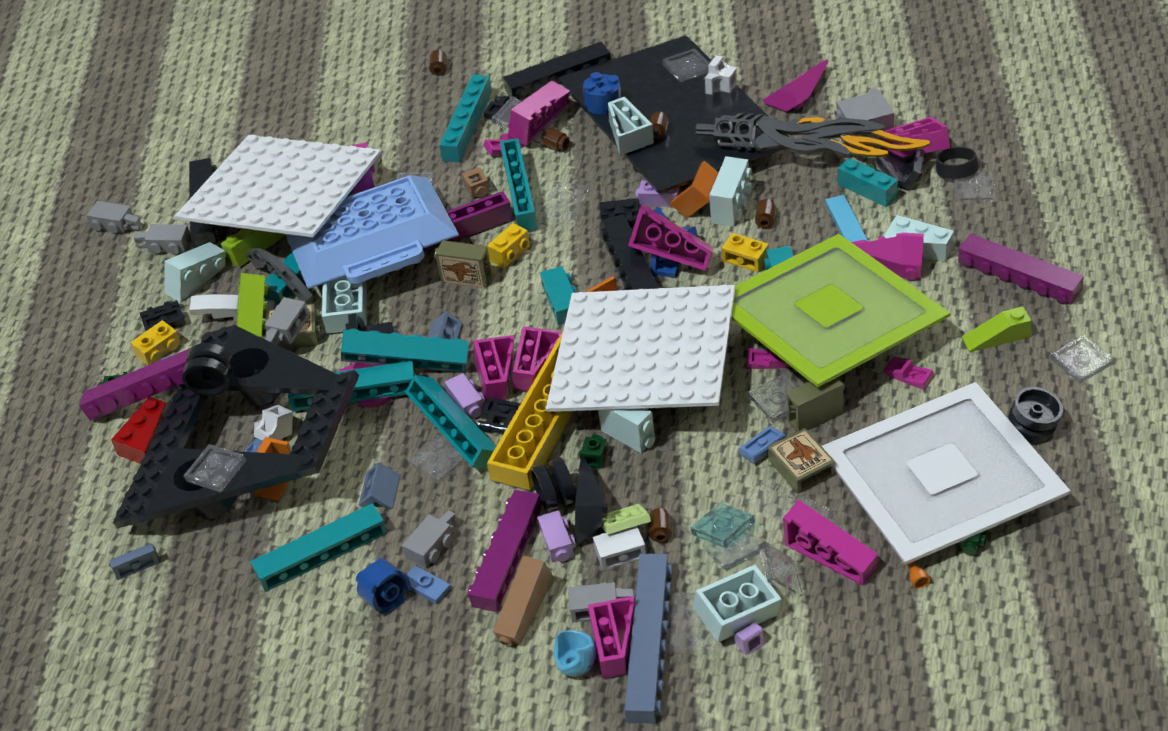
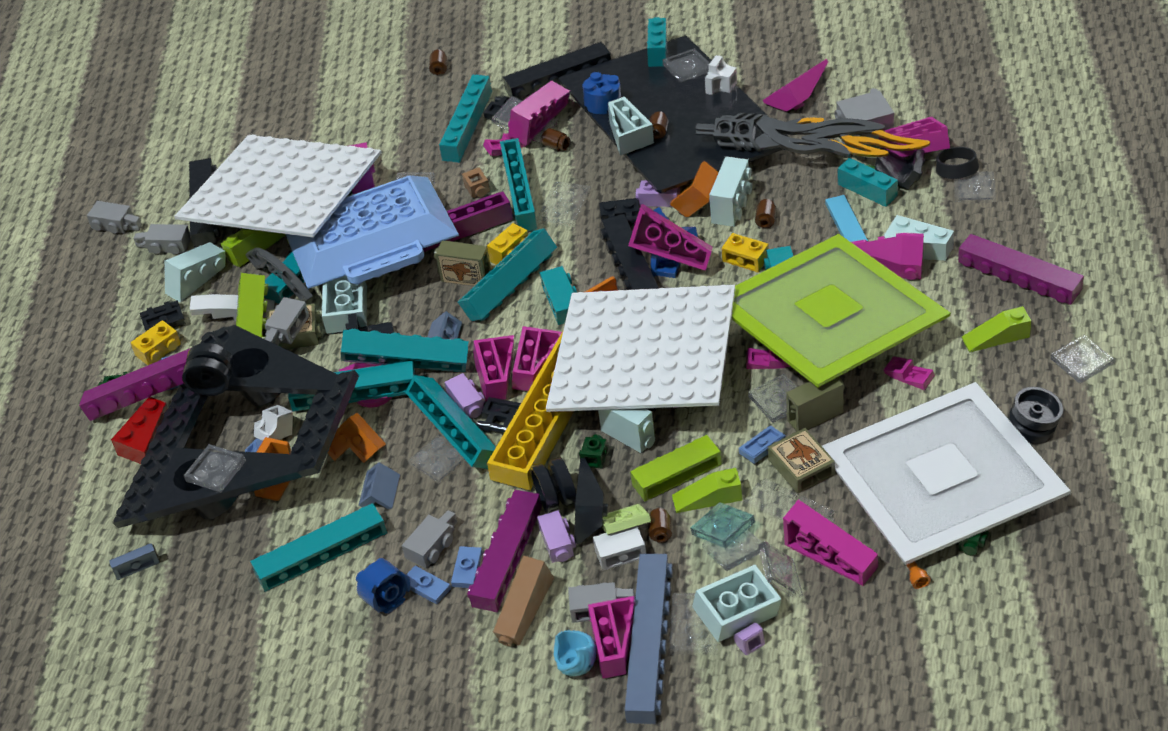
(357, 436): none -> orange panel
(466, 565): none -> medium blue plate
(507, 275): none -> teal brick
(656, 41): none -> teal brick
(675, 468): none -> lime brick
(717, 487): none -> lime slope

